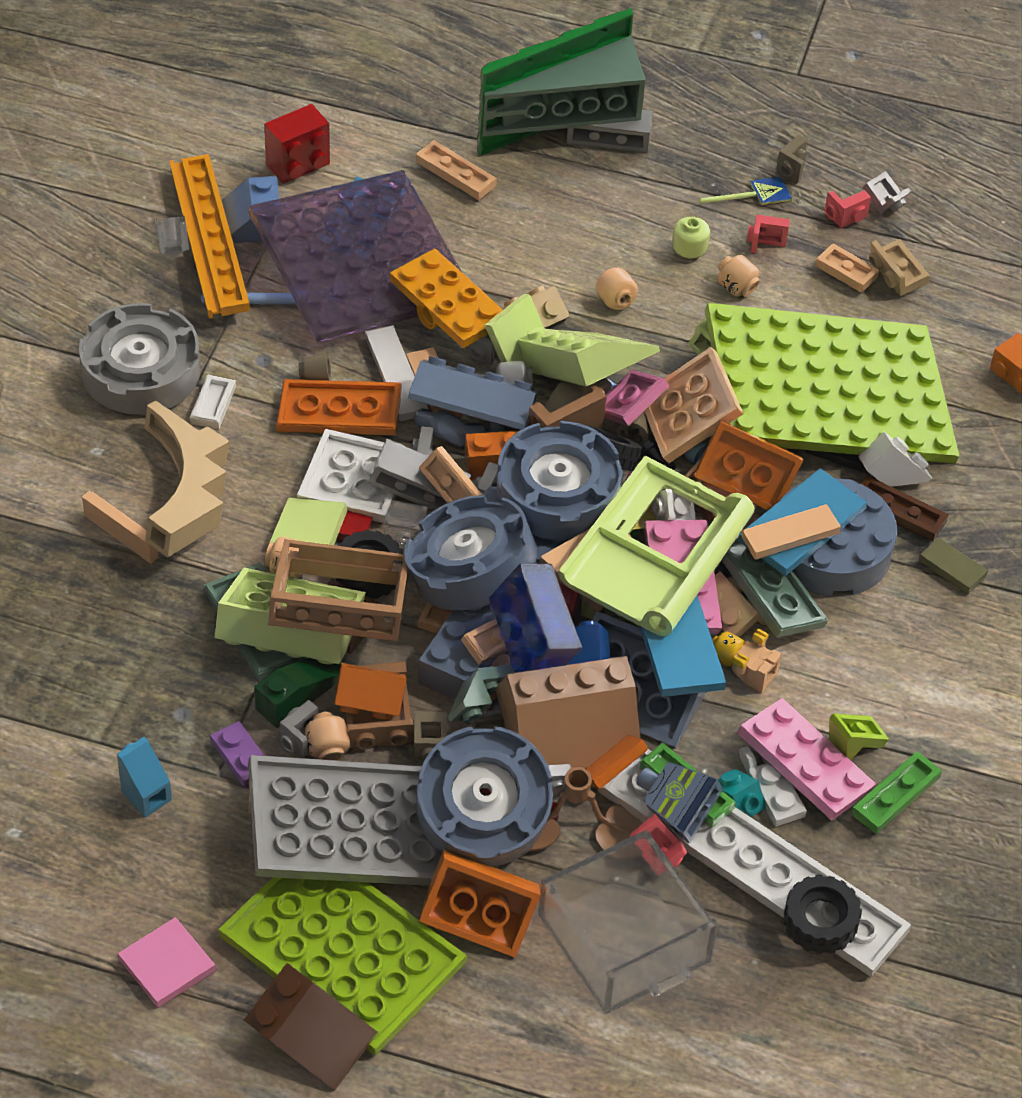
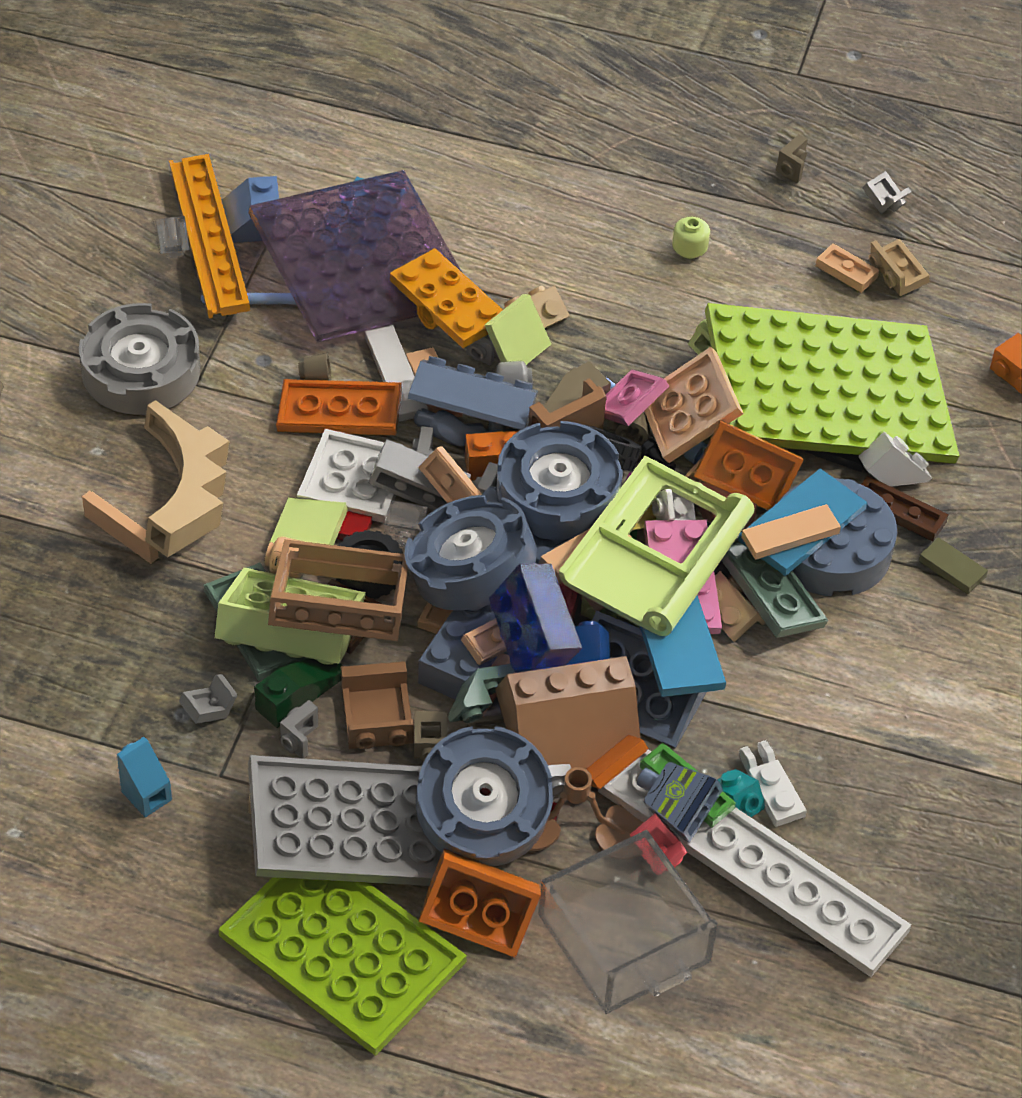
(166, 962): bright pink tile -> none
(210, 702): none -> light grey bracket
(212, 402): white tile -> none
(235, 748): medium lavender plate -> none
(297, 143): red brick -> none
(310, 1026): reddish brown slope -> none
(327, 737): light nougat head -> none
(369, 690): orange brick -> none
(456, 170): light nougat plate -> none
(562, 83): sand green piece -> none
(579, 355): yellowish green slope -> none
(616, 286): light nougat head -> none
(620, 135): light grey brick -> none
(738, 275): light nougat head -> none
(748, 660): piece -> none
(767, 191): piece -> none
(768, 231): coral bracket -> none
(806, 759): bright pink plate -> none
(818, 938): black tyre -> none
(847, 210): coral bracket -> none
(854, 732): lime slope -> none
(896, 792): bright green plate -> none

